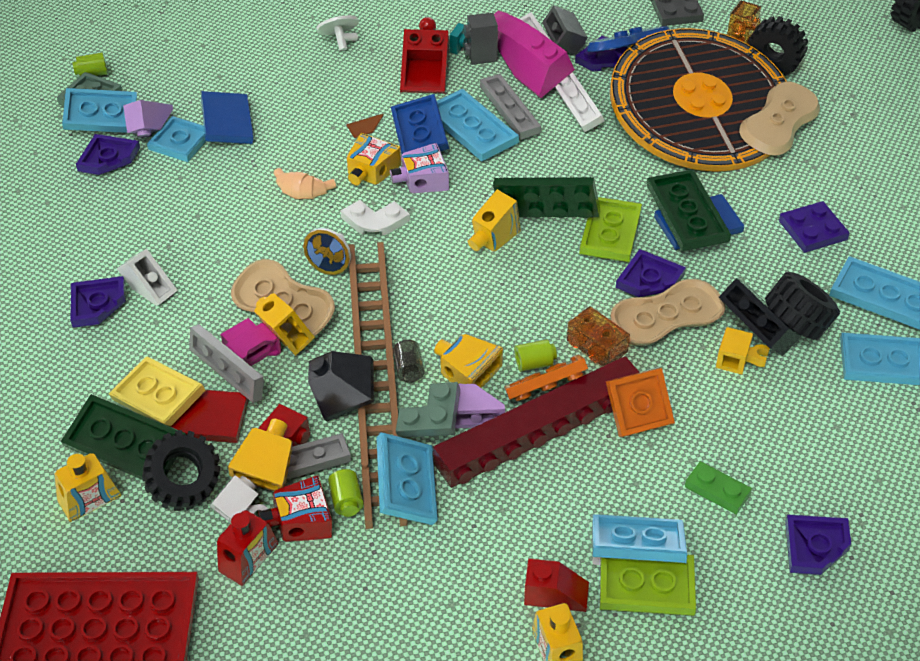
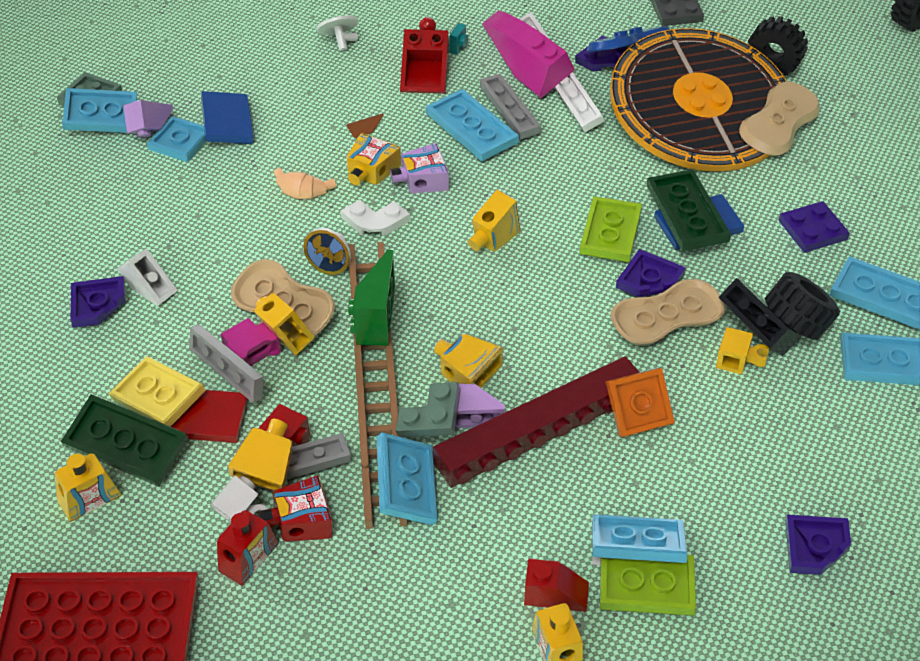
(91, 64): lime brick -> none
(107, 154): dark purple plate -> none
(187, 447): black tyre -> none
(341, 382): black slope -> none
(345, 492): lime brick -> none
(374, 304): none -> green slope
(408, 361): clear smoke brick -> none
(419, 124): blue tile -> none
(481, 38): dark grey brick -> none
(521, 388): orange wing -> none
(535, 355): lime brick -> none
(552, 196): dark green plate -> none
(565, 29): dark grey brick -> none
(597, 337): clear orange brick -> none
(718, 487): bright green plate -> none
(744, 20): clear orange brick -> none

